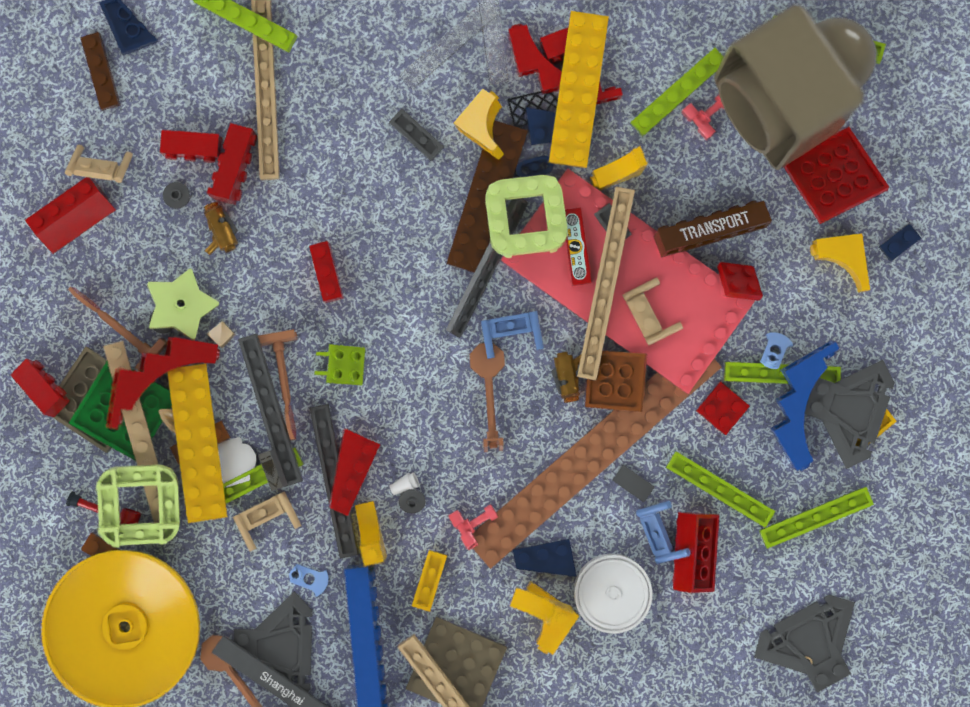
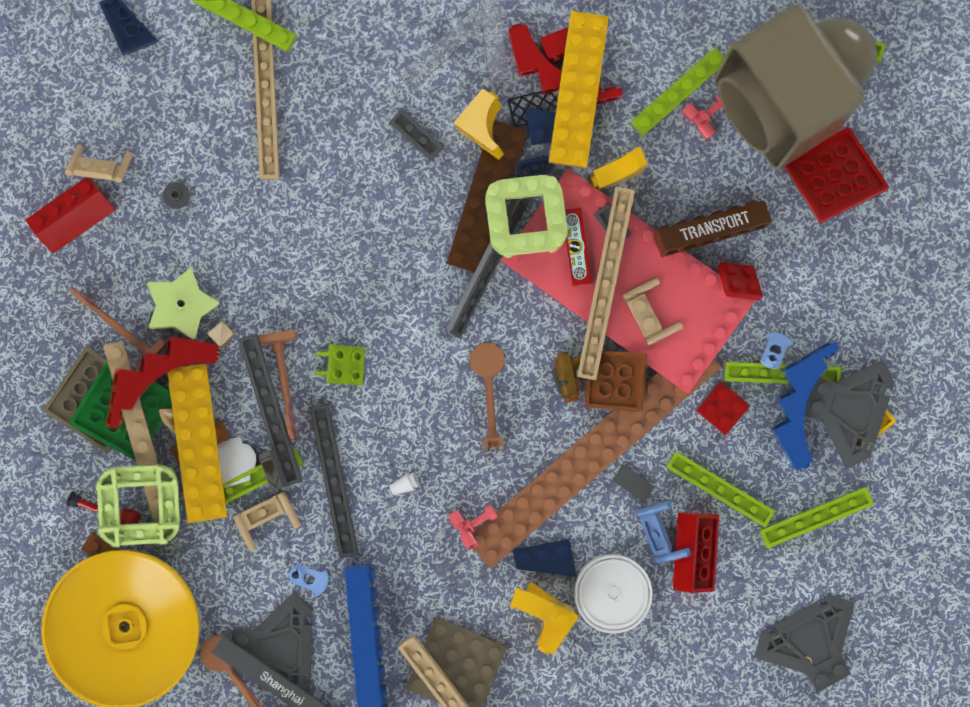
(40, 387): red brick -> none
(100, 71): reddish brown plate -> none
(190, 145): red brick -> none
(222, 229): pearl gold piece -> none
(232, 164): red wedge -> none
(326, 272): red brick -> none
(353, 464): red wedge -> none
(371, 538): yellow arch -> none
(412, 501): dark grey piece -> none
(429, 580): yellow plate -> none
(511, 326): medium blue plate -> none
(848, 253): yellow arch -> none
(899, 242): dark blue plate -> none

